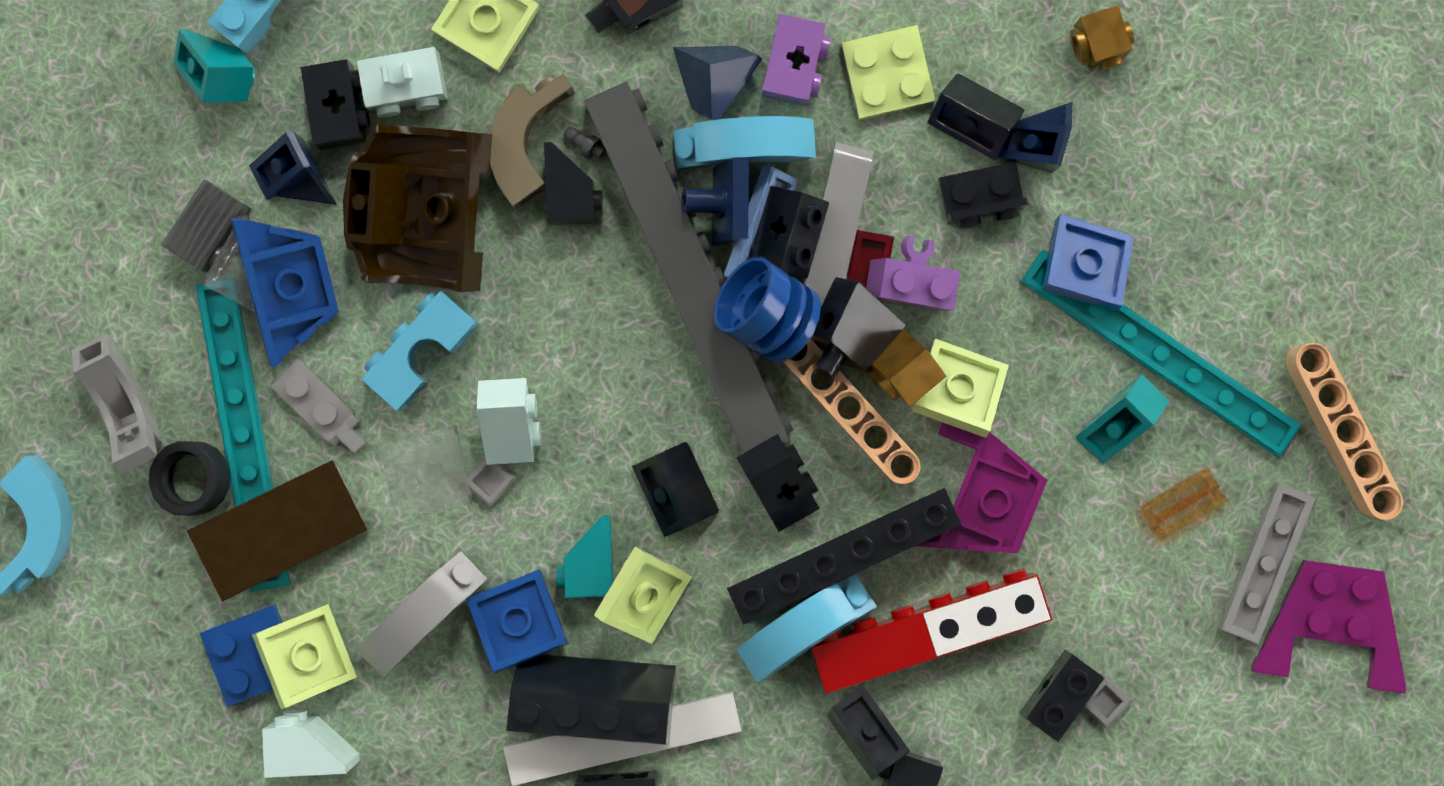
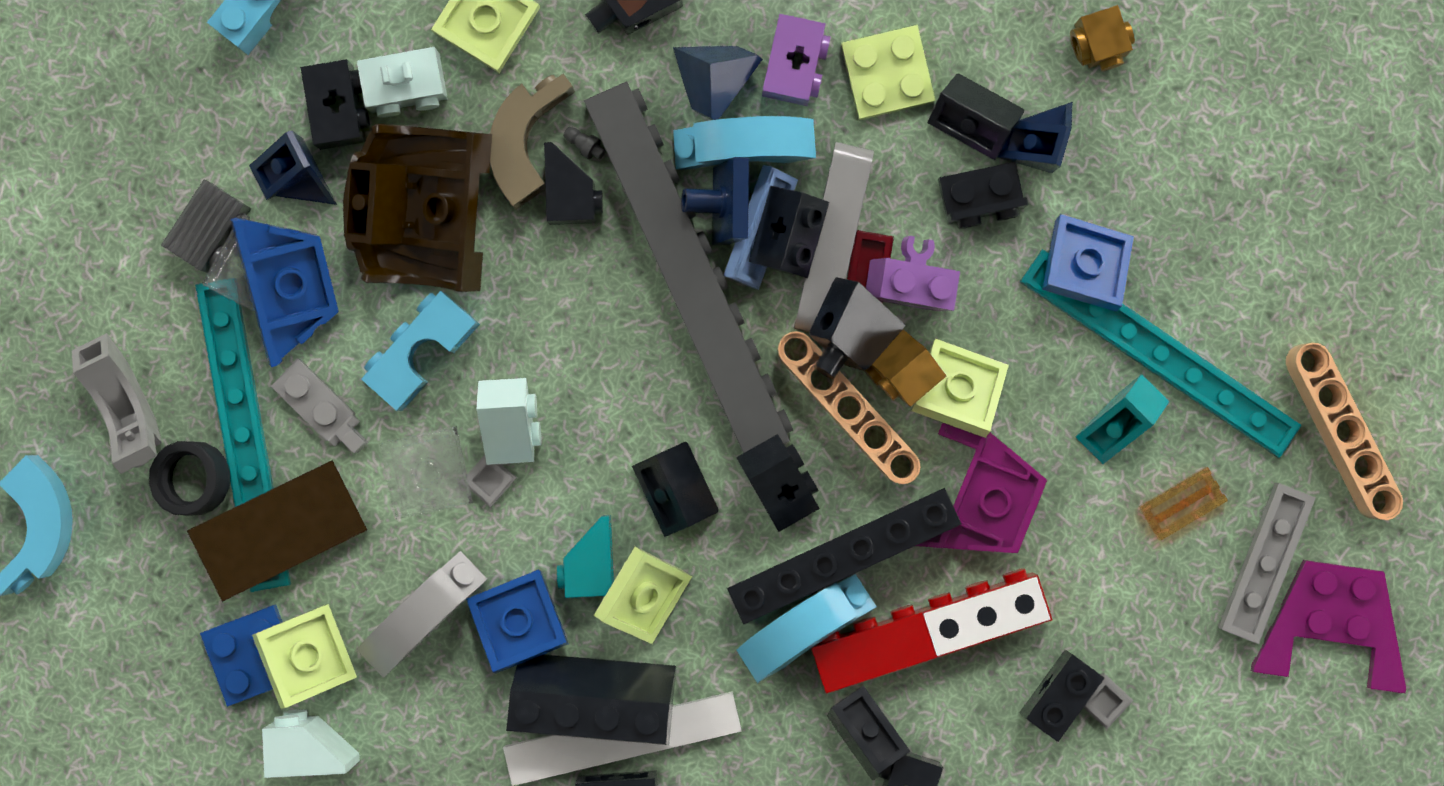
(213, 68): teal slope -> none
(767, 309): blue wheel -> none

